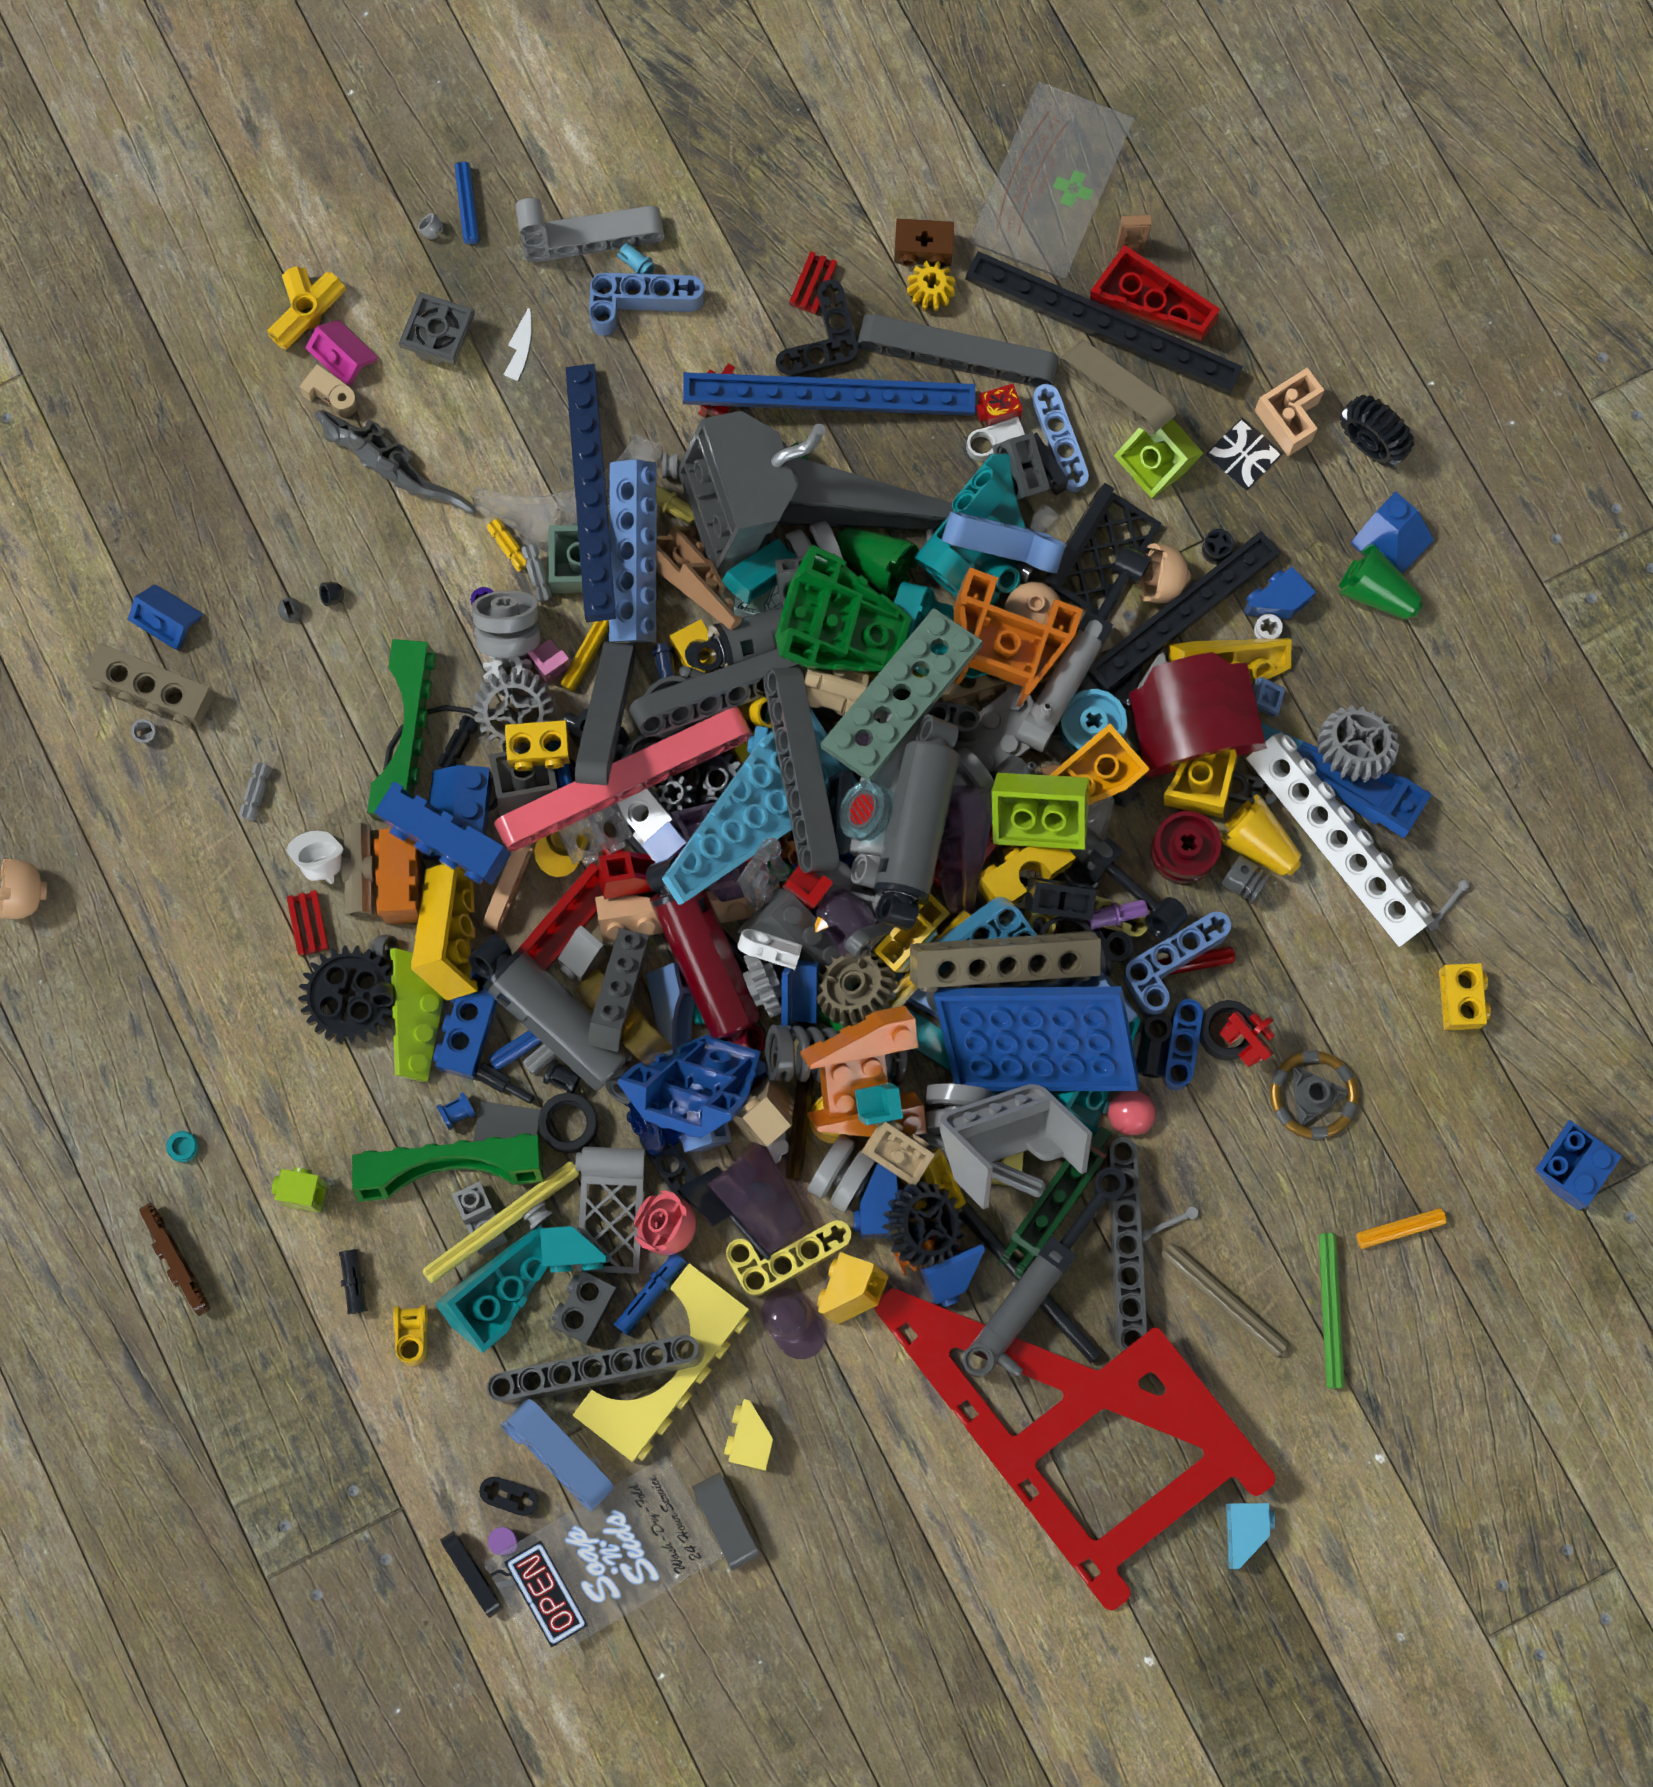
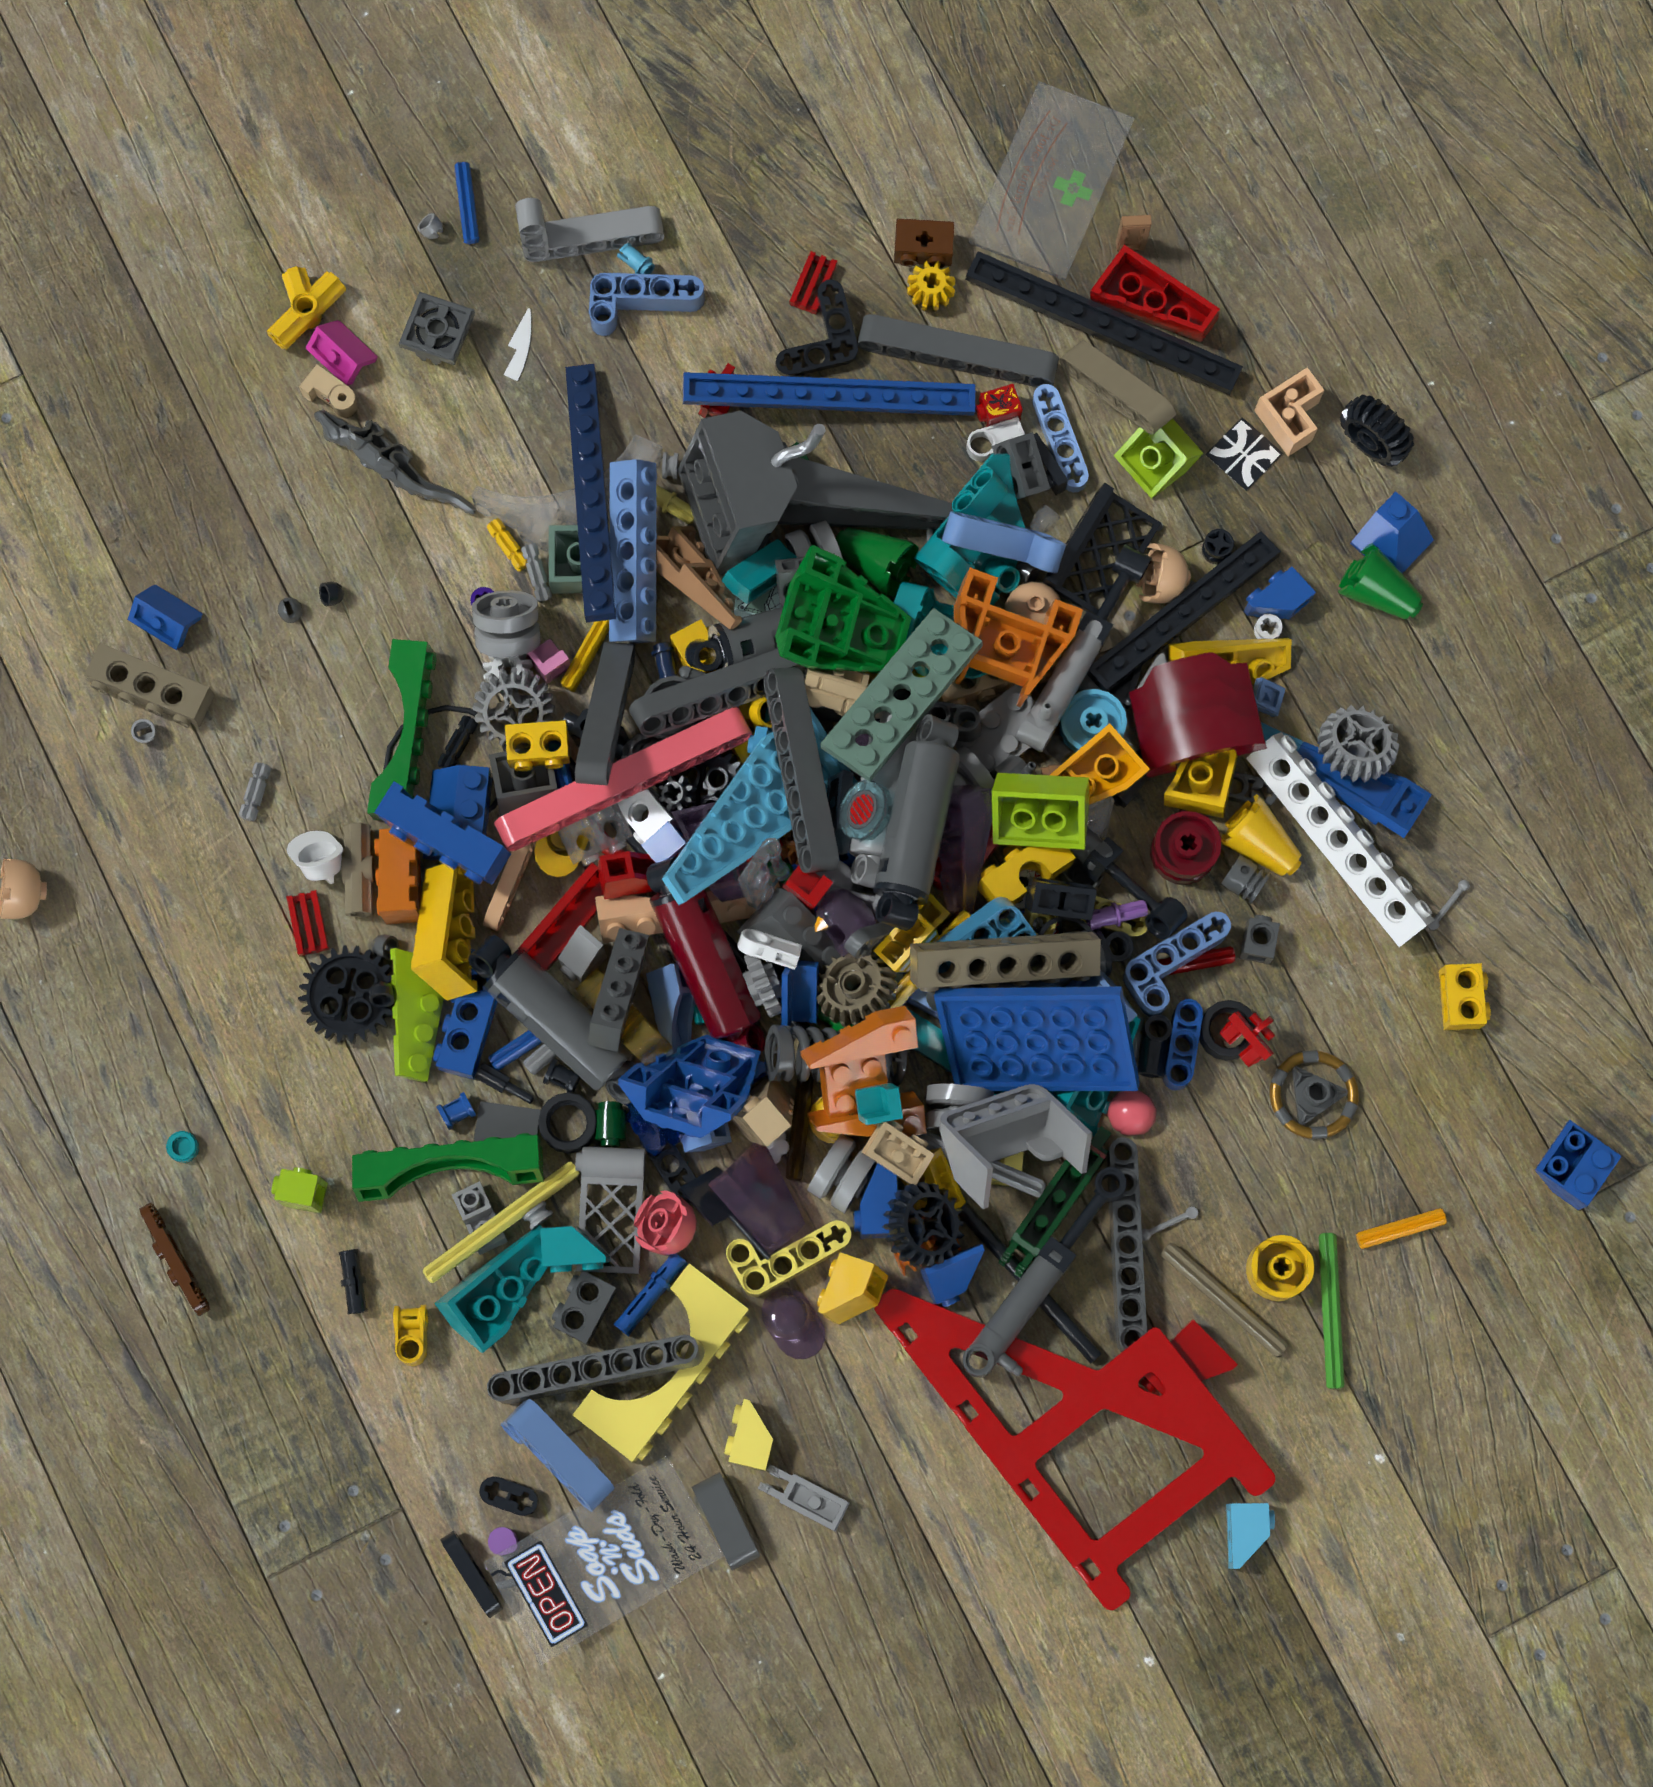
(610, 1123): none -> dark green brick
(807, 1499): none -> light grey hinge
(1200, 1353): none -> red slope
(1257, 952): none -> dark grey brick
(1292, 1255): none -> yellow brick

